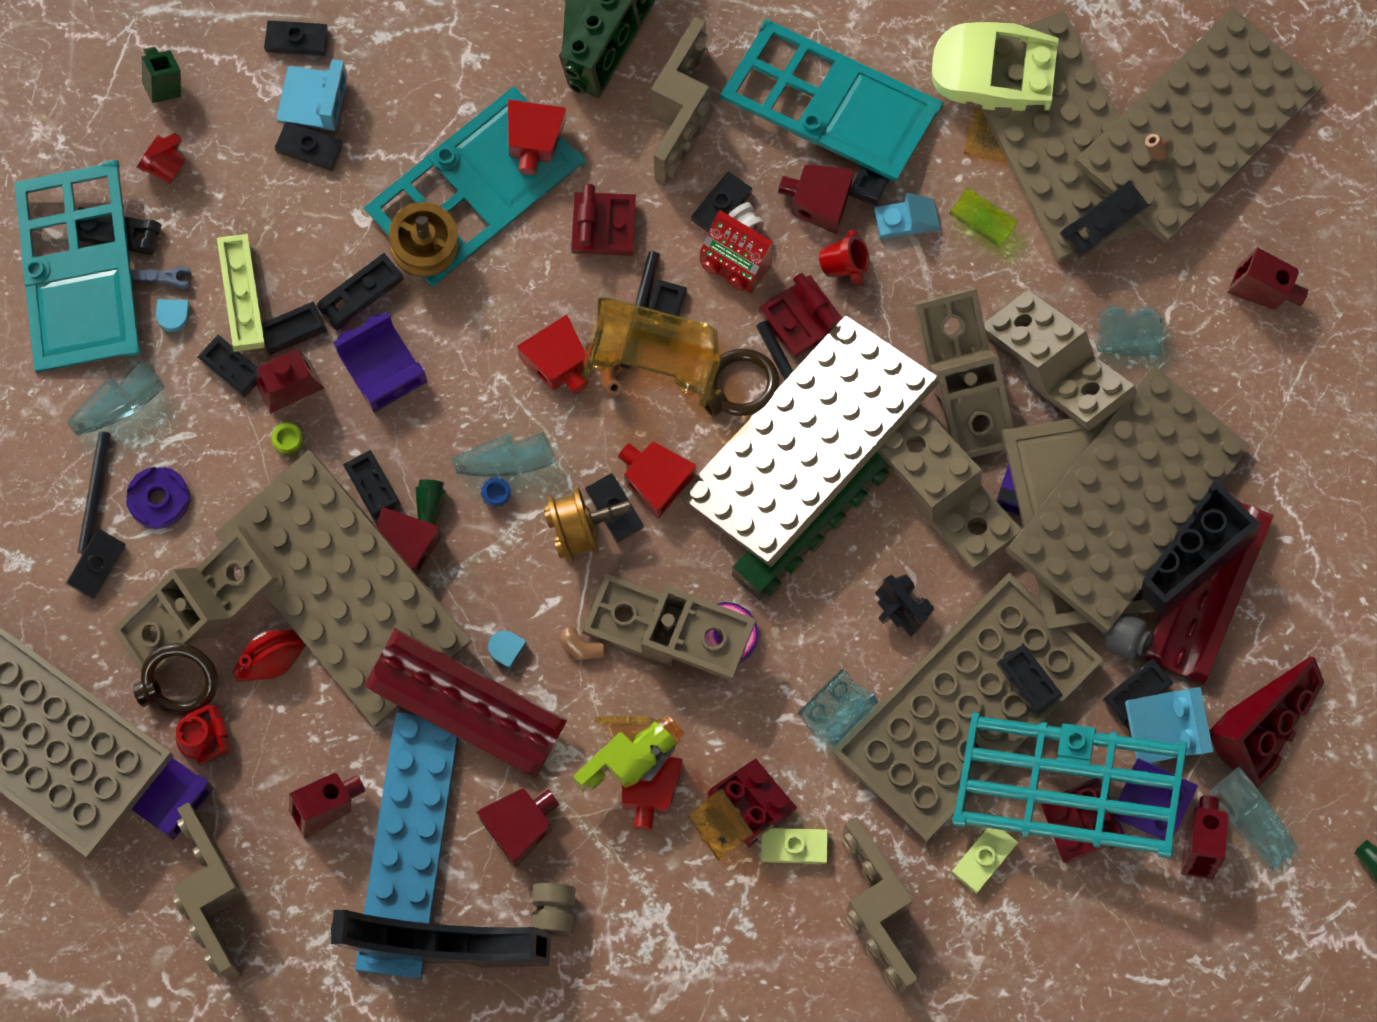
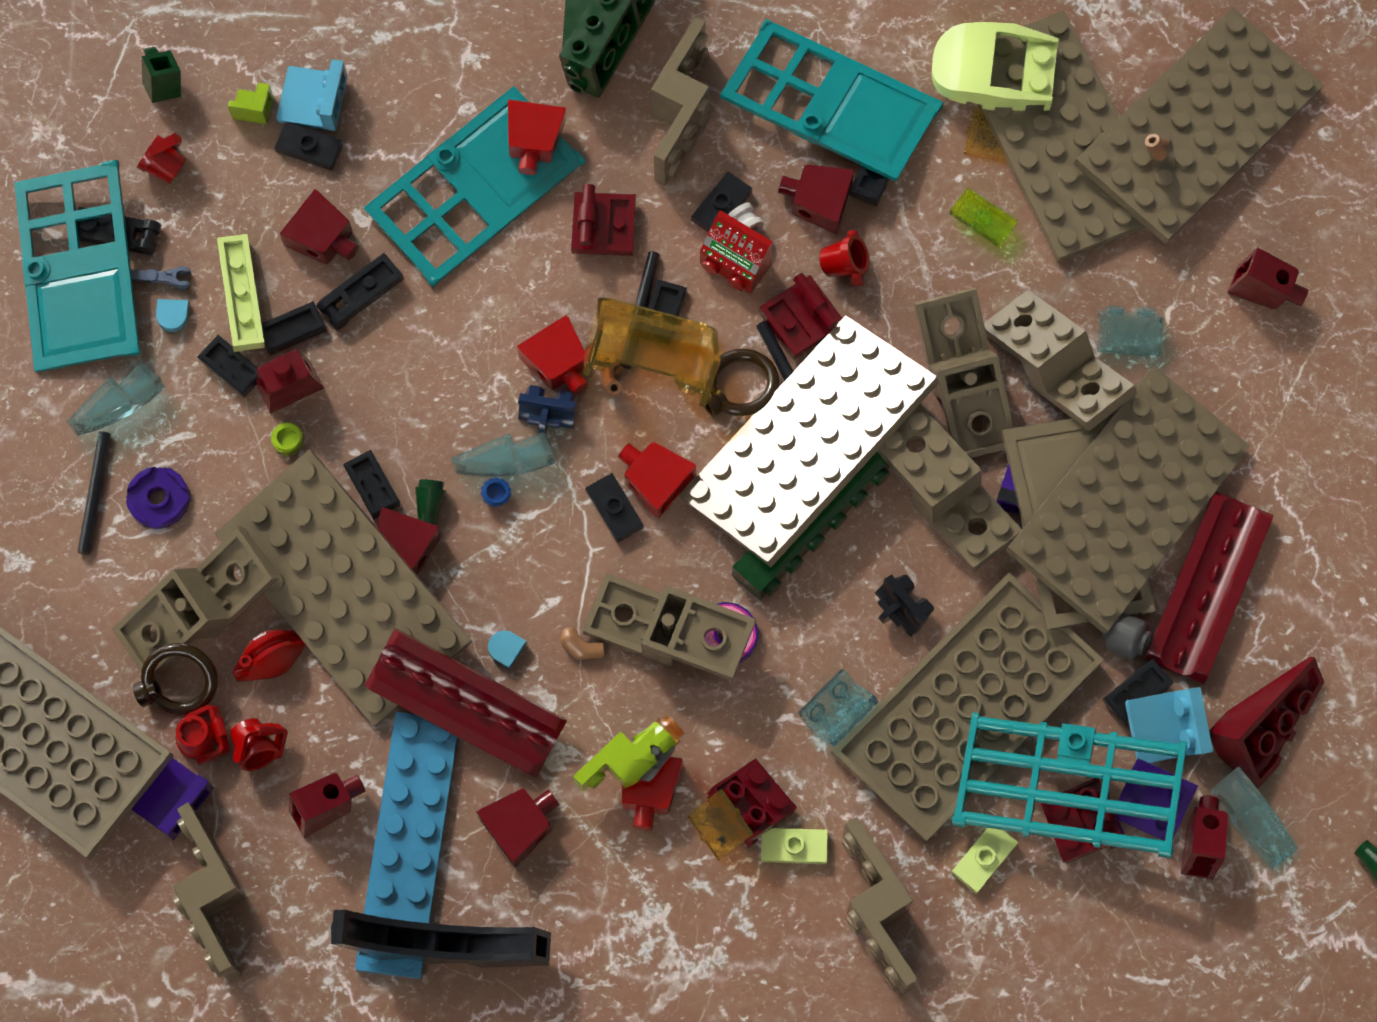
(95, 563): black plate -> none
(252, 105): none -> lime panel
(254, 745): none -> red piece
(296, 38): black plate -> none
(319, 231): none -> dark red torso
(379, 361): dark purple panel -> none
(423, 239): pearl gold wheel -> none
(547, 411): none -> dark blue hips
(553, 908): dark tan wheel -> none
(576, 523): pearl gold wheel -> none
(624, 721): clear yellow piece -> none
(910, 217): medium azure slope -> none
(1029, 679): black plate -> none
(1105, 218): black plate -> none
(1200, 548): black wedge -> none

